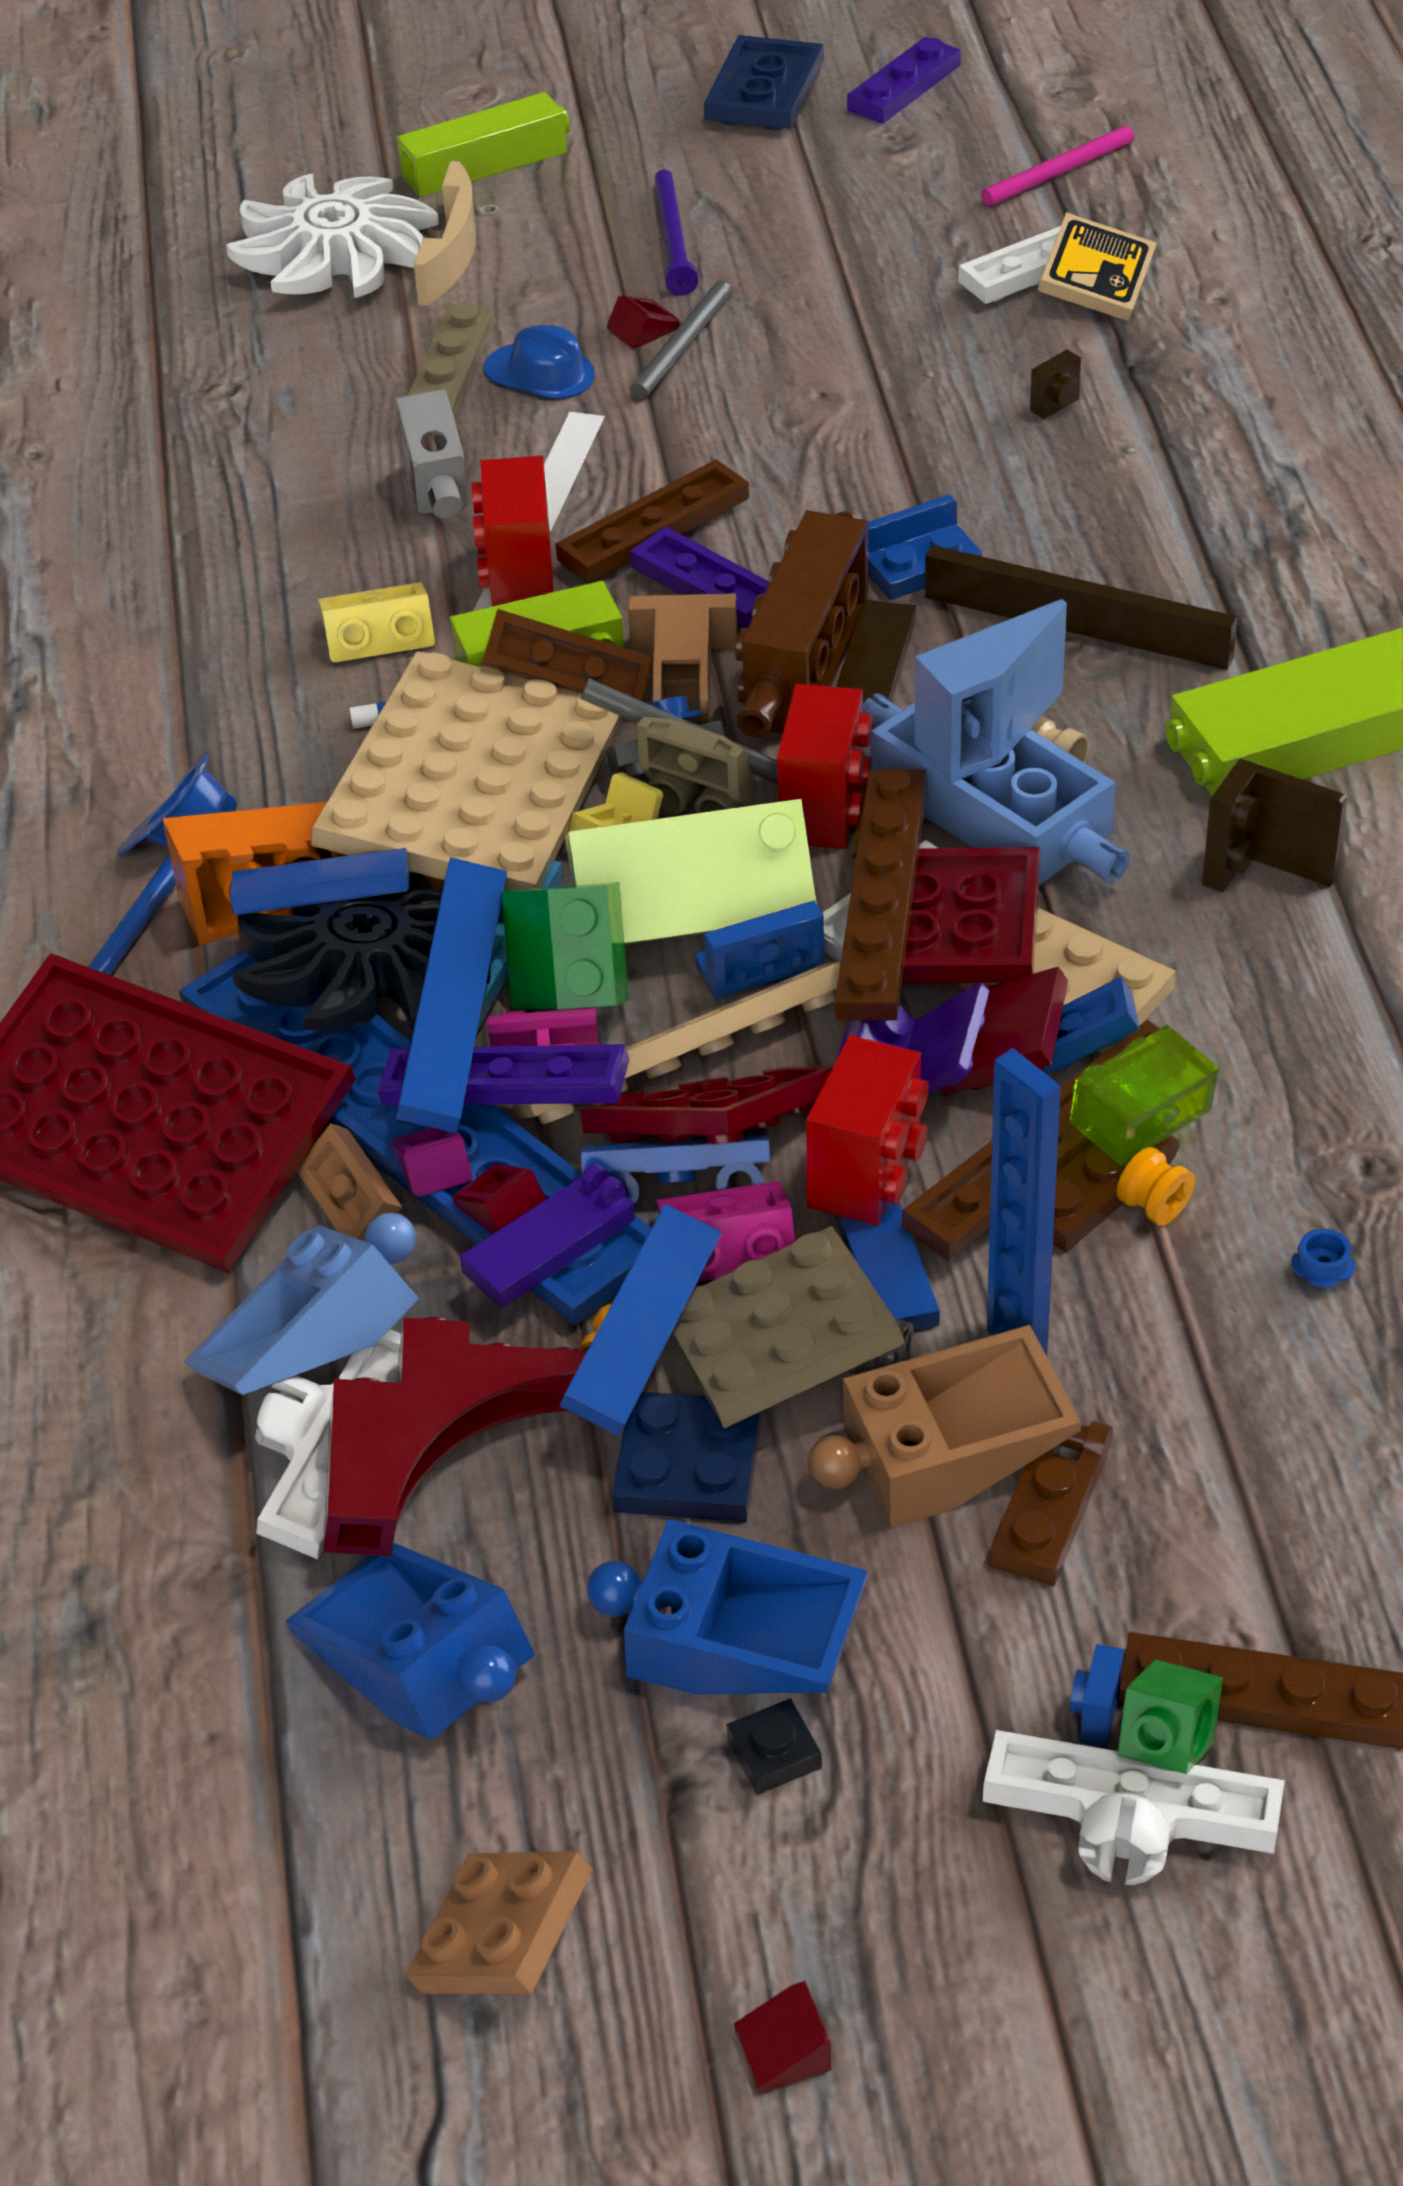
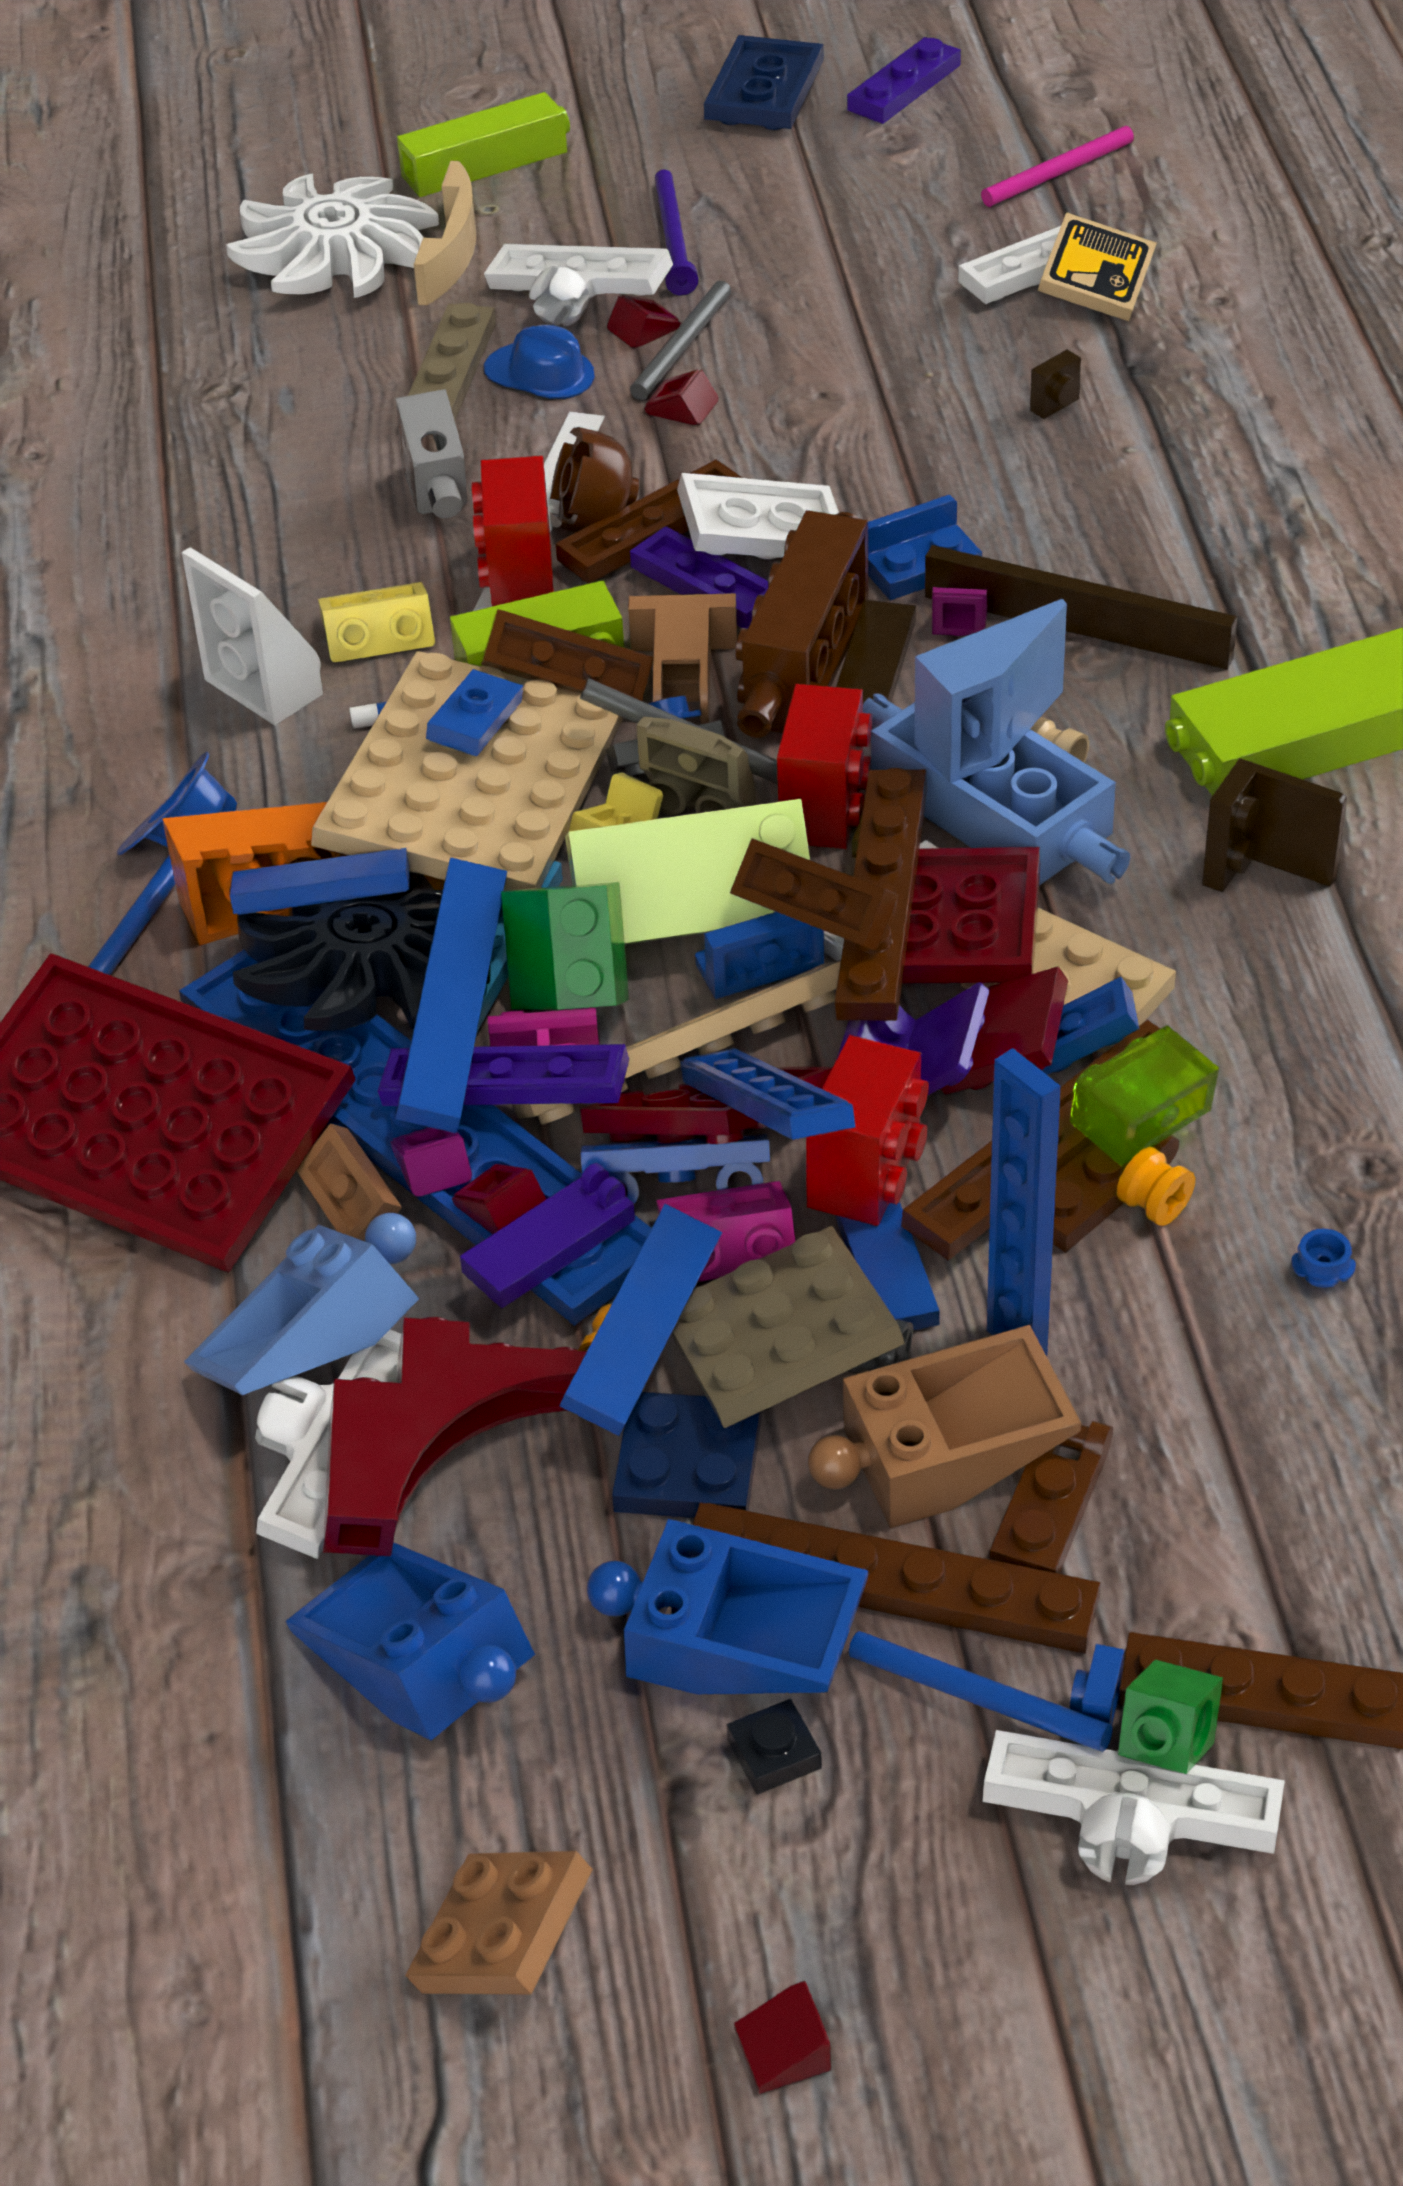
(249, 643): none -> white slope
(474, 712): none -> blue plate
(571, 275): none -> white plate
(591, 480): none -> reddish brown cylinder
(683, 398): none -> dark red slope
(747, 513): none -> white plate
(767, 1094): none -> blue tile
(814, 894): none -> reddish brown plate
(935, 1582): none -> reddish brown plate
(958, 611): none -> magenta slope
(981, 1691): none -> blue bar

